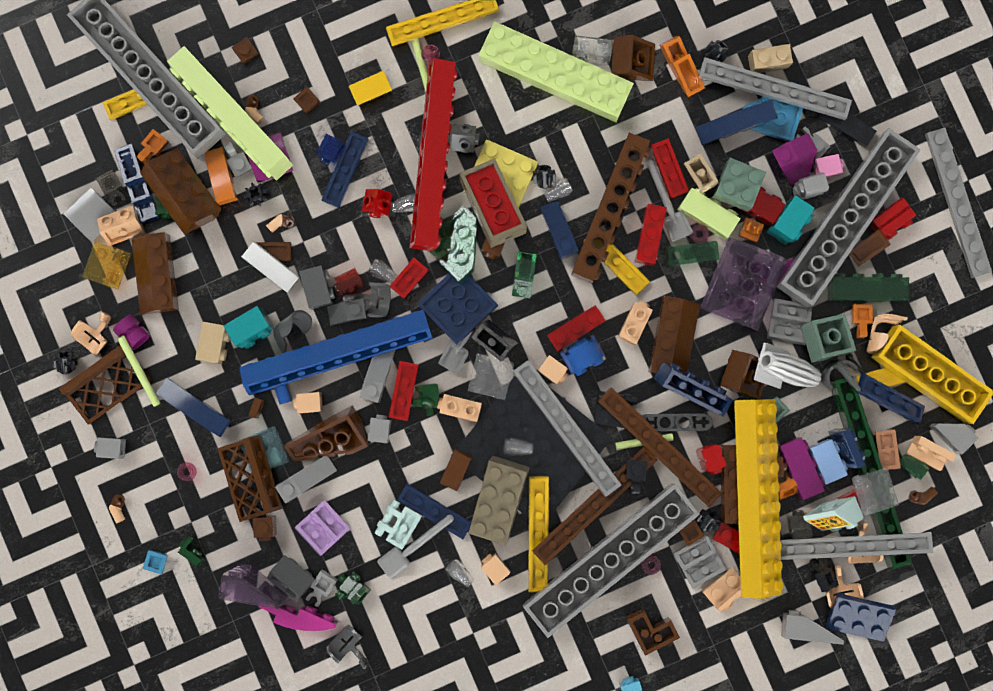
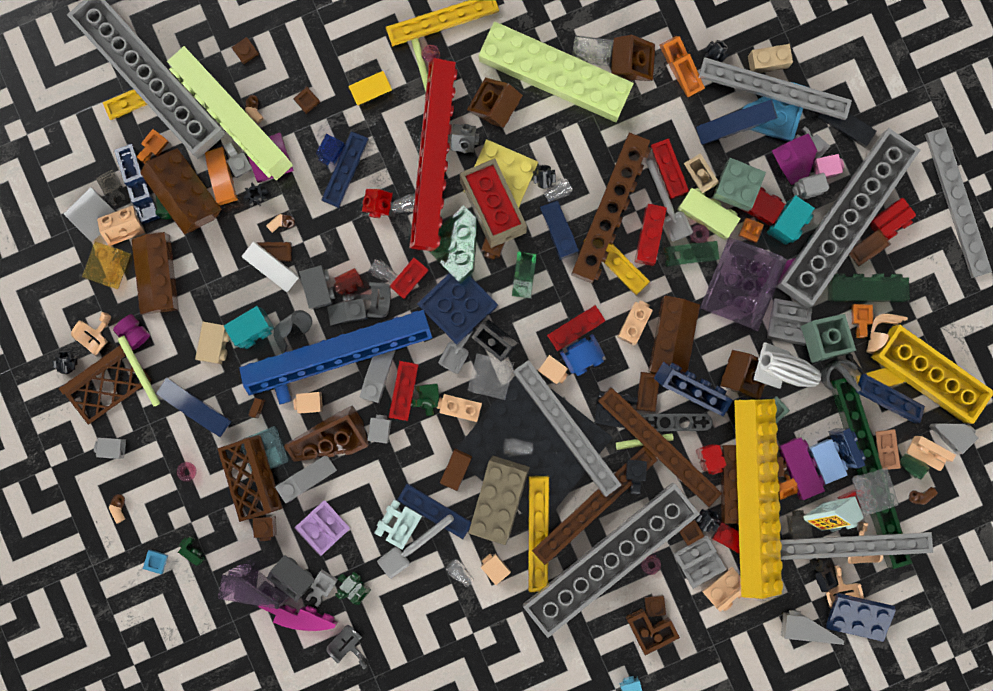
(495, 102): none -> reddish brown slope
(647, 392): none -> reddish brown tile
(655, 605): none -> reddish brown plate

